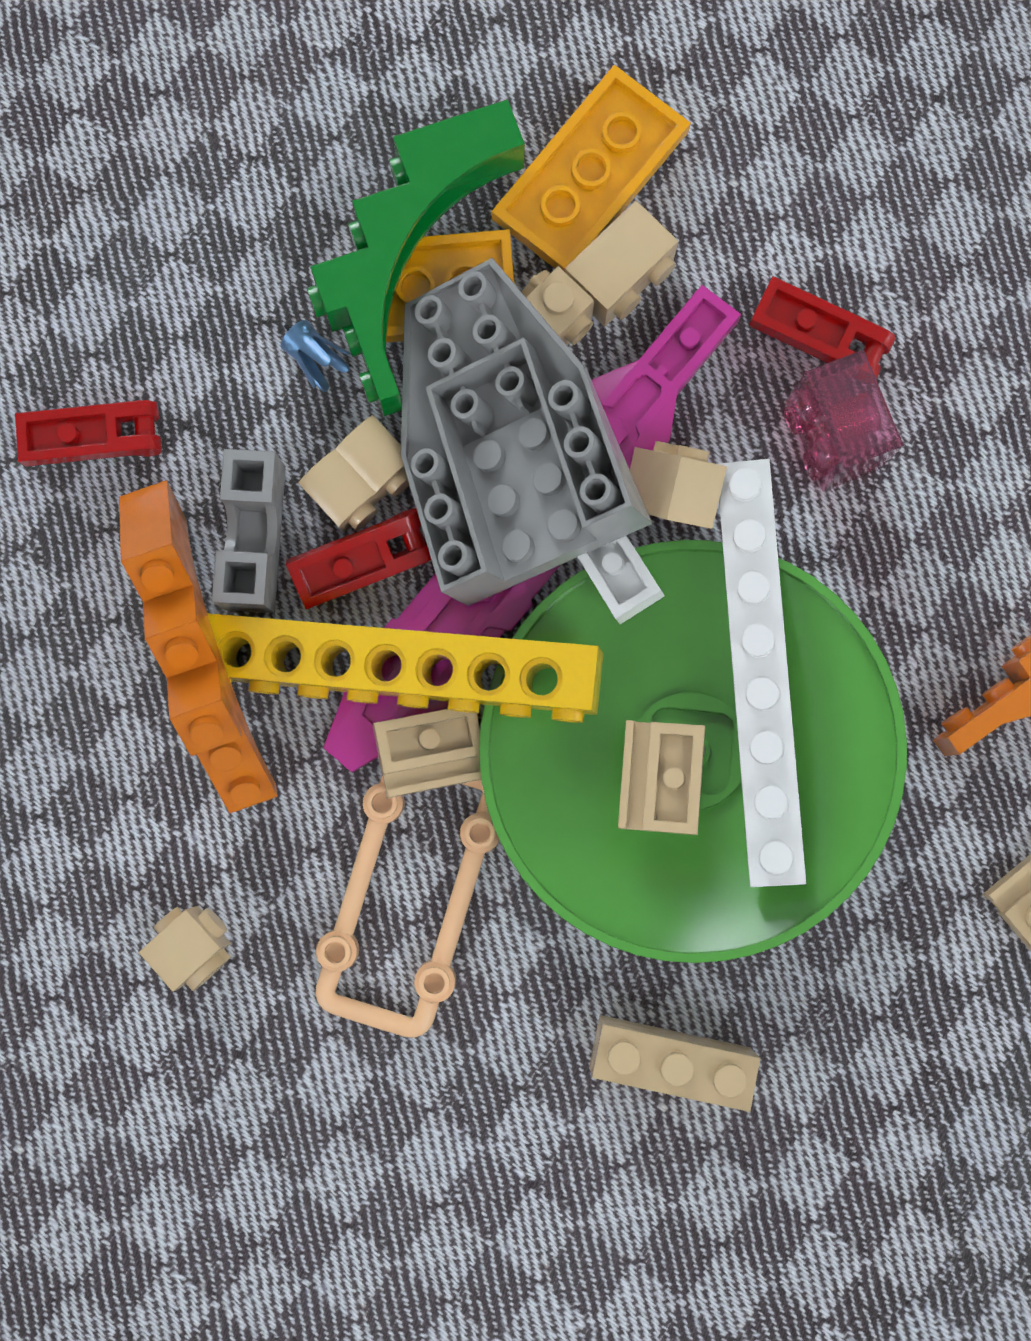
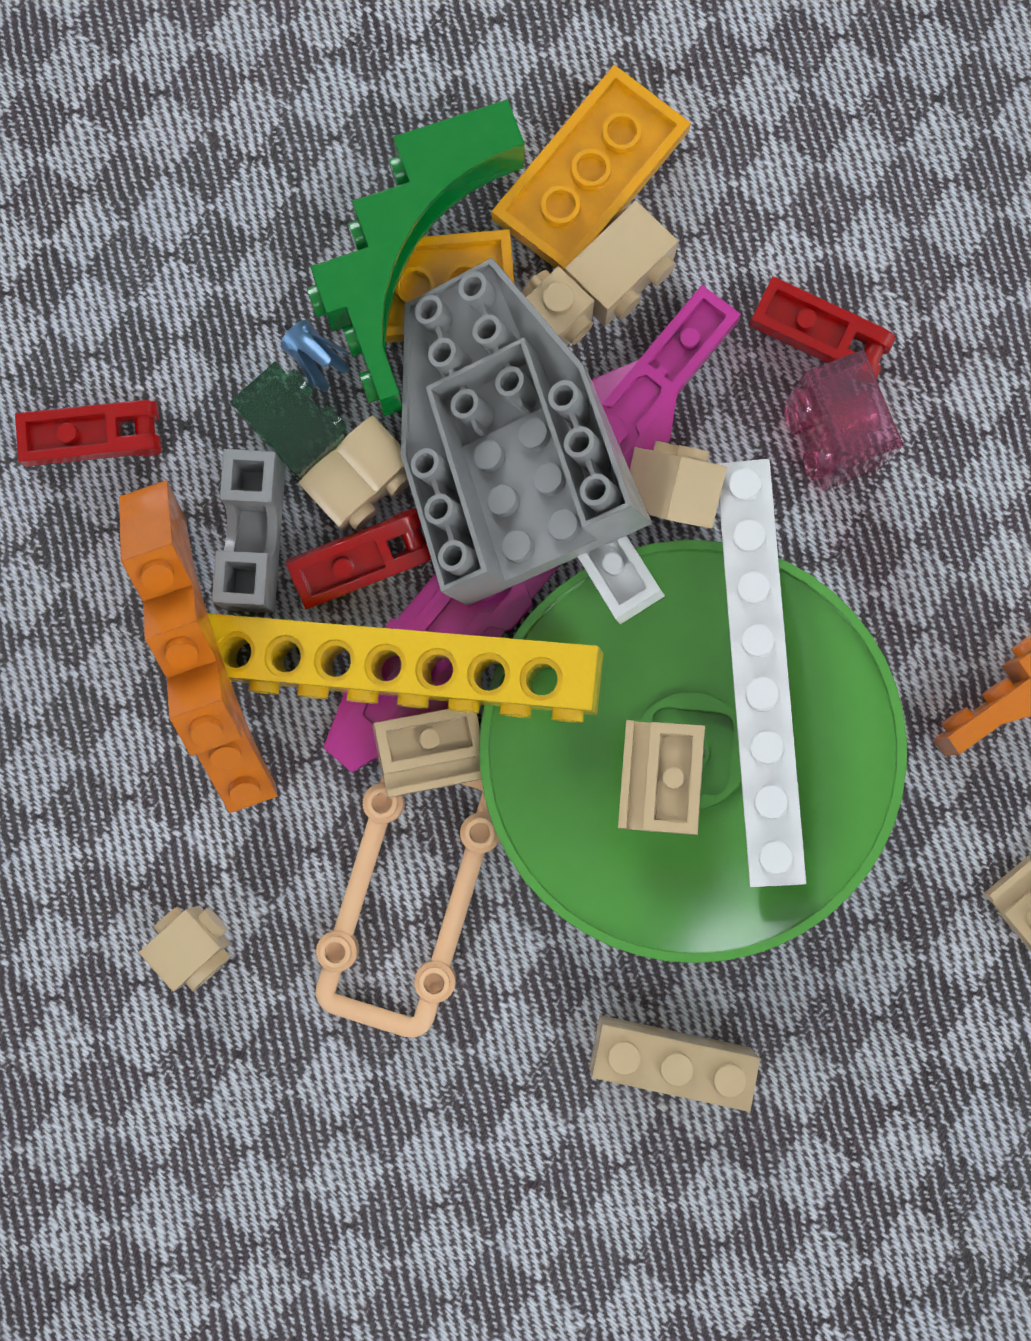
(288, 420): none -> clear green brick

